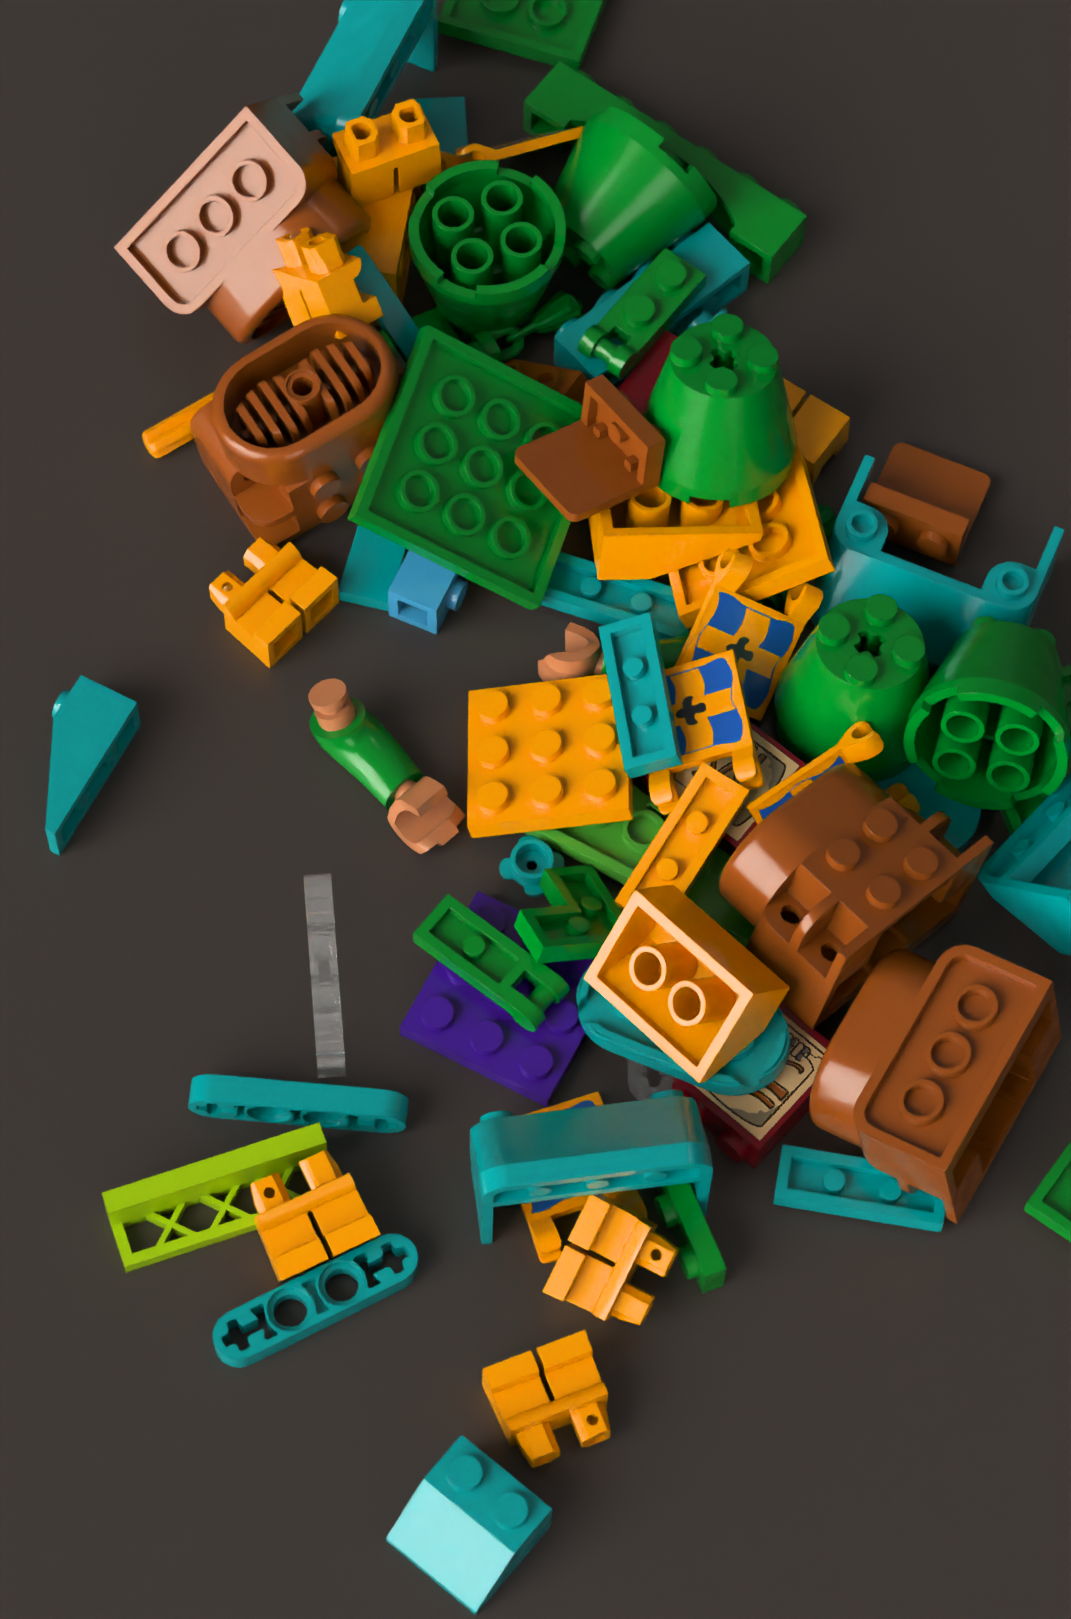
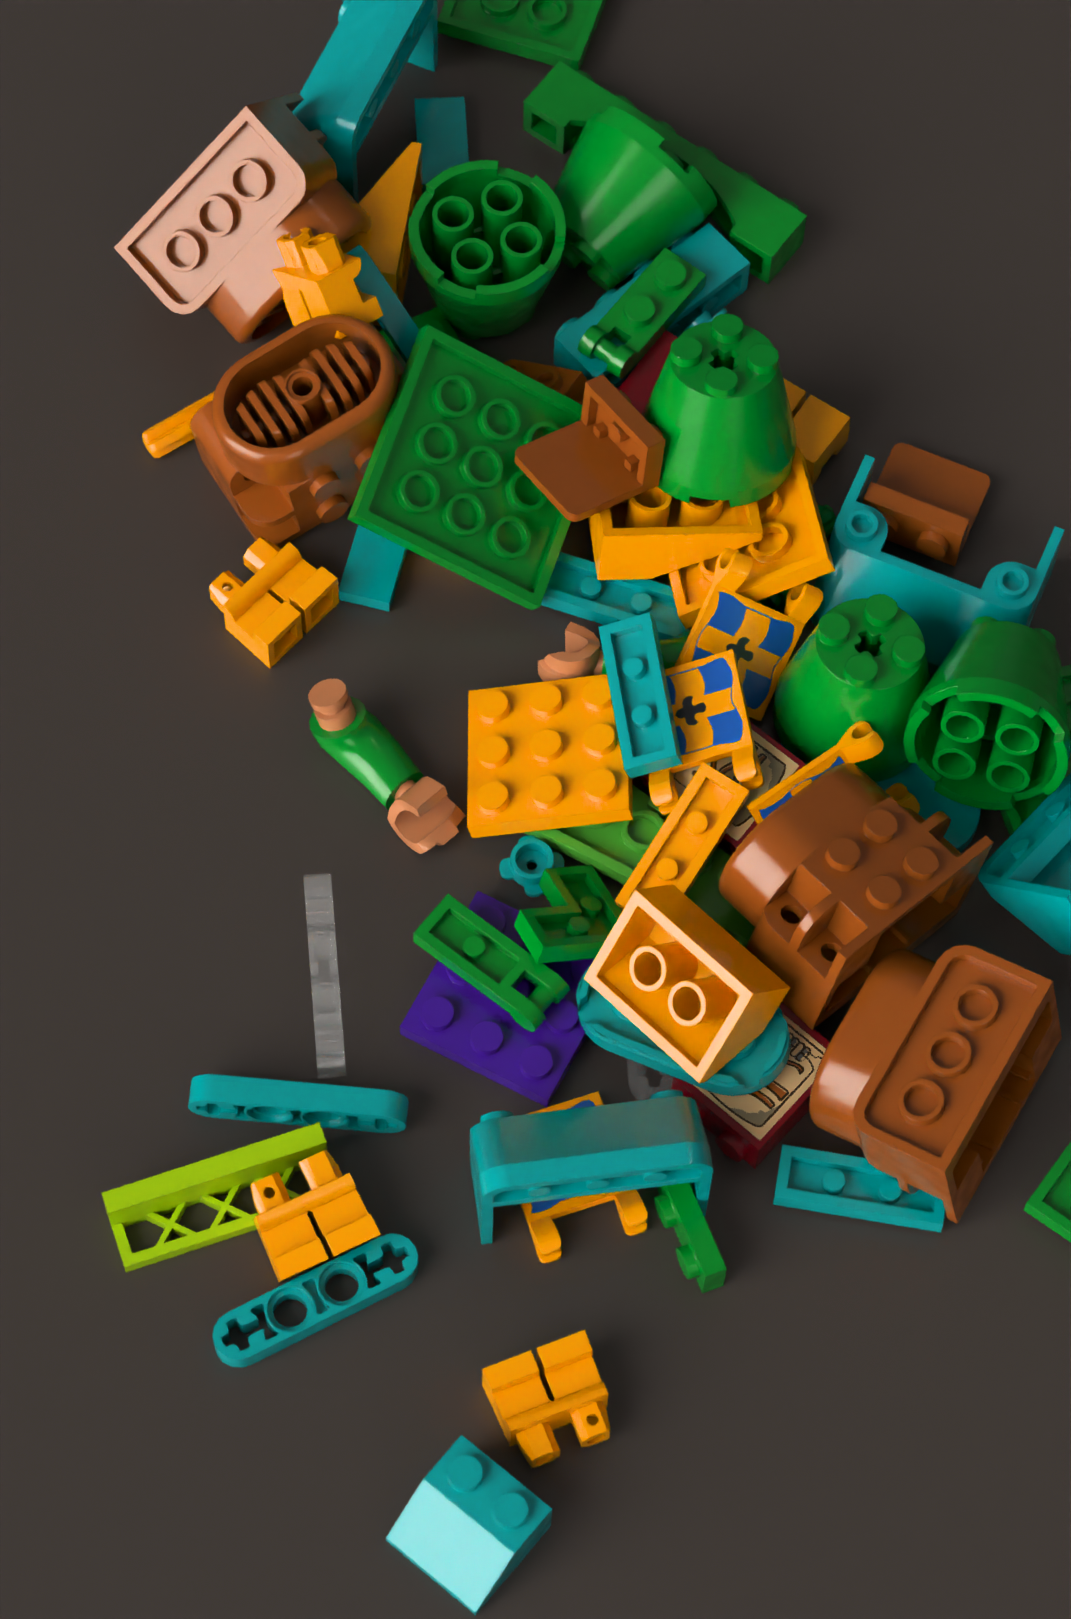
(87, 742): teal slope -> none
(386, 152): light orange hips -> none
(425, 593): dark azure brick -> none
(480, 152): light orange flag -> none
(547, 319): green piece -> none
(598, 1283): light orange hips -> none

